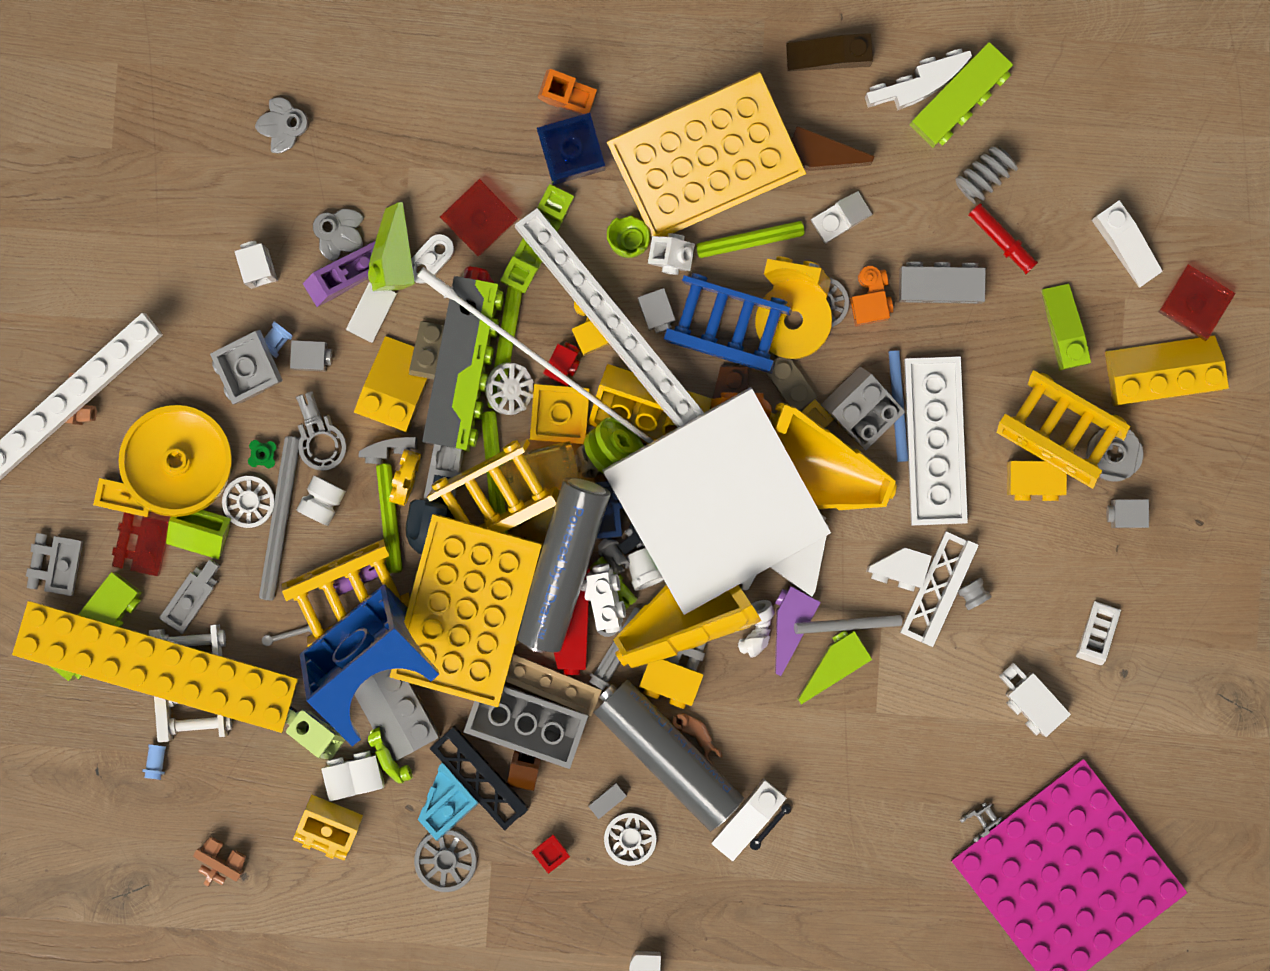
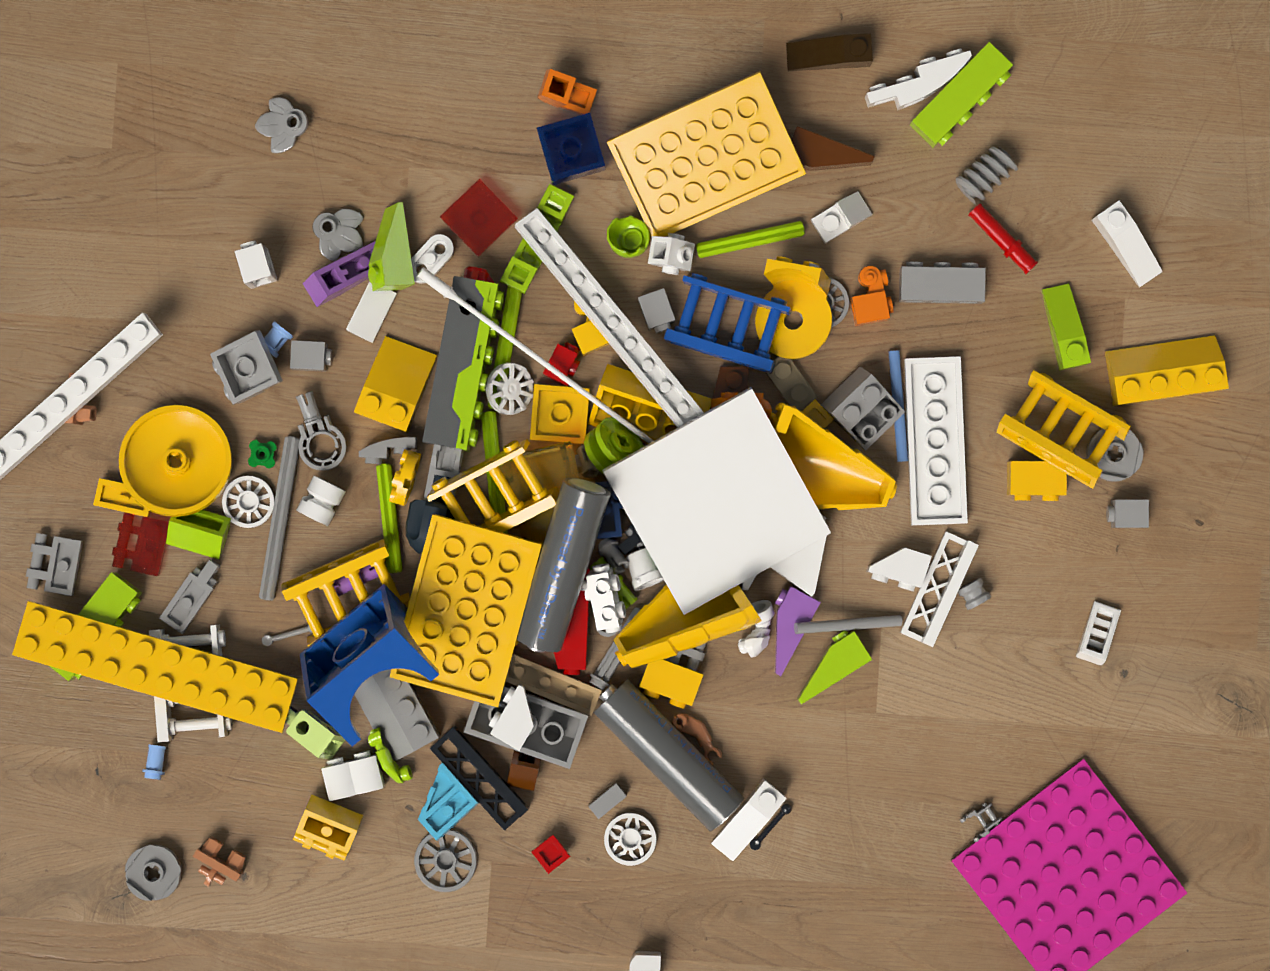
(169, 870): none -> light grey plate
(426, 350): dark tan plate -> none
(515, 721): none -> white slope
(1033, 701): white brick -> none
(1196, 302): clear red plate -> none

